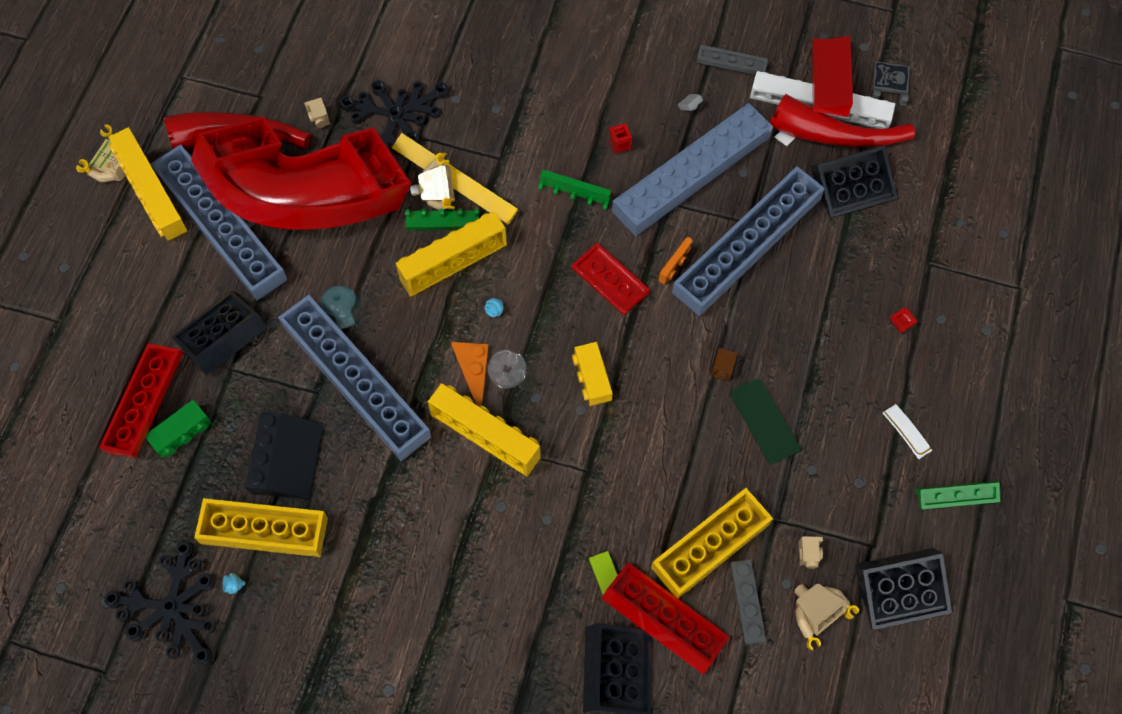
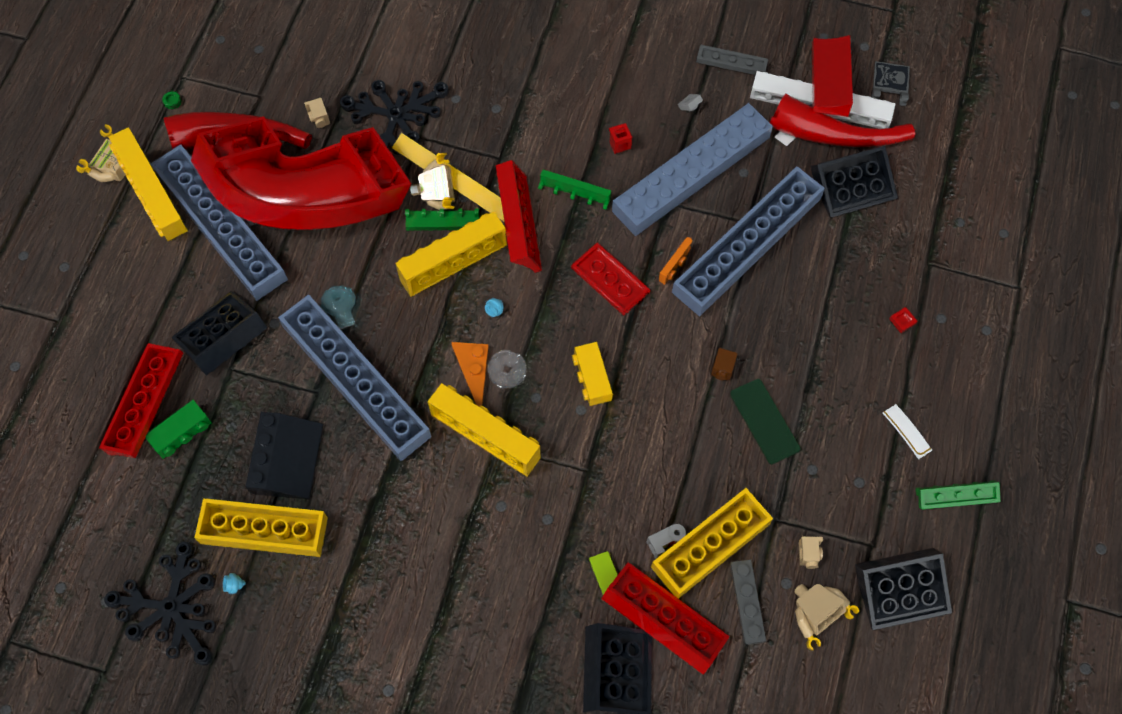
(171, 100): none -> green tile
(518, 216): none -> red arch
(665, 538): none -> light grey leg

